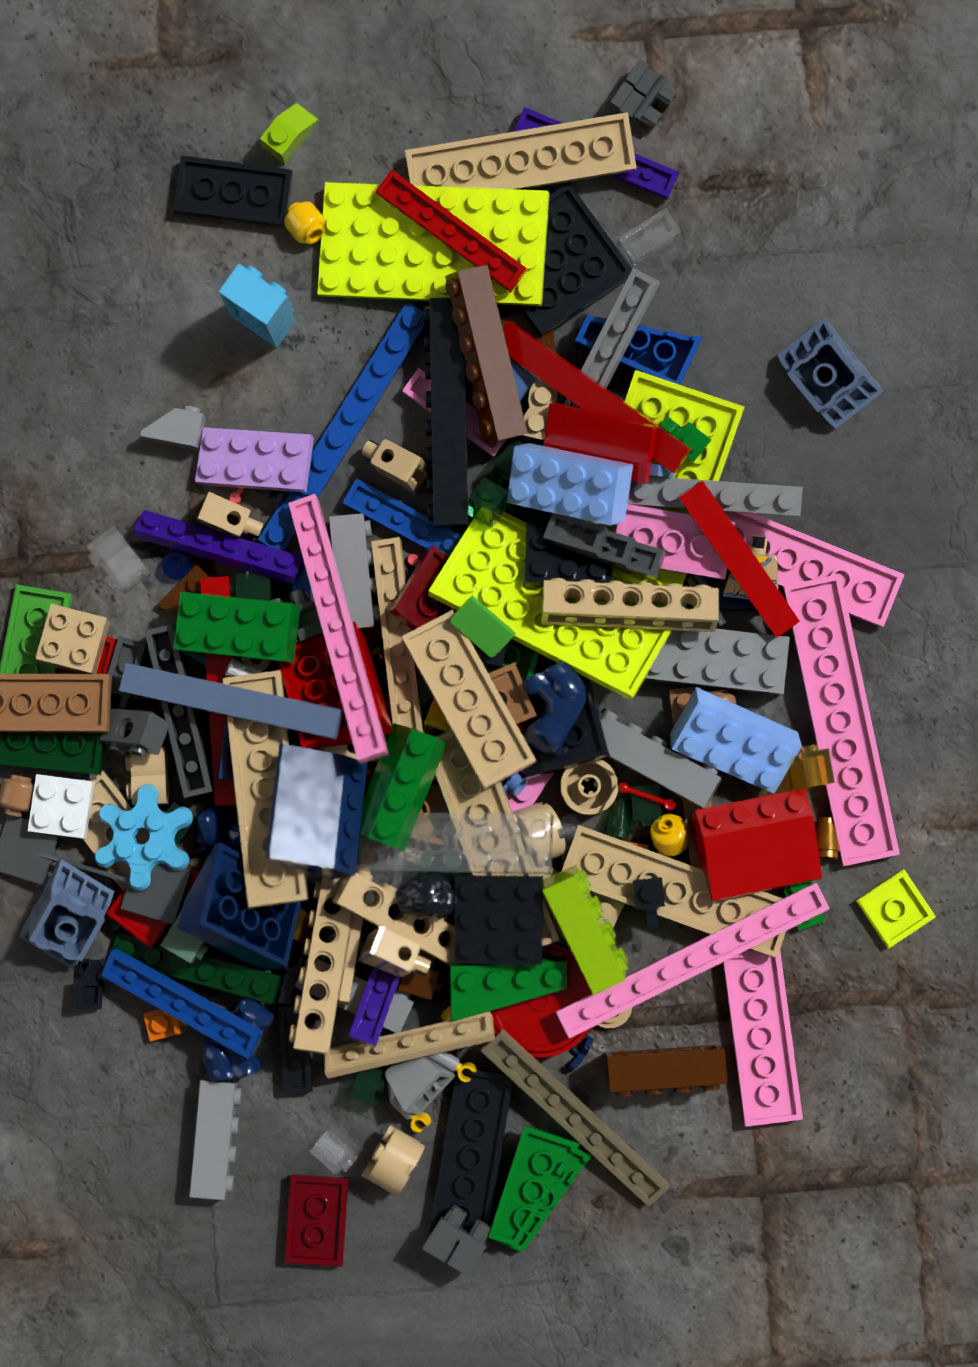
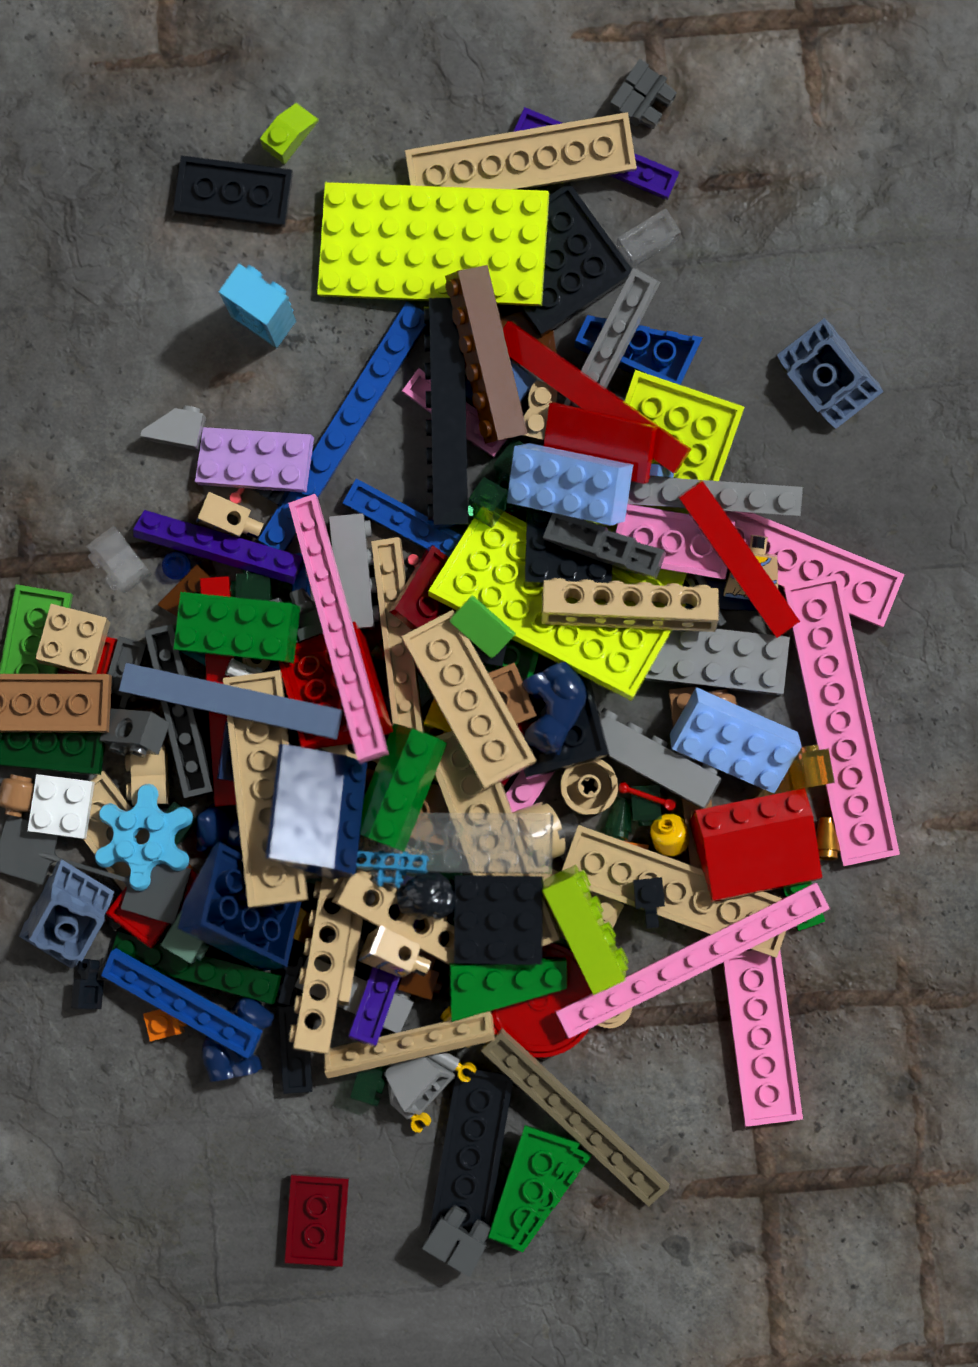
(214, 1139): light grey brick -> none
(305, 222): yellow head -> none
(335, 1150): clear brick -> none
(393, 1160): tan brick -> none
(397, 464): tan torso -> none
(401, 870): none -> dark azure piece
(450, 230): red tile -> none
(515, 783): medium blue plate -> none
(580, 1054): dark blue piece -> none
(666, 1068): reddish brown brick -> none
(688, 435): green plate -> none
(895, 908): neon yellow tile -> none

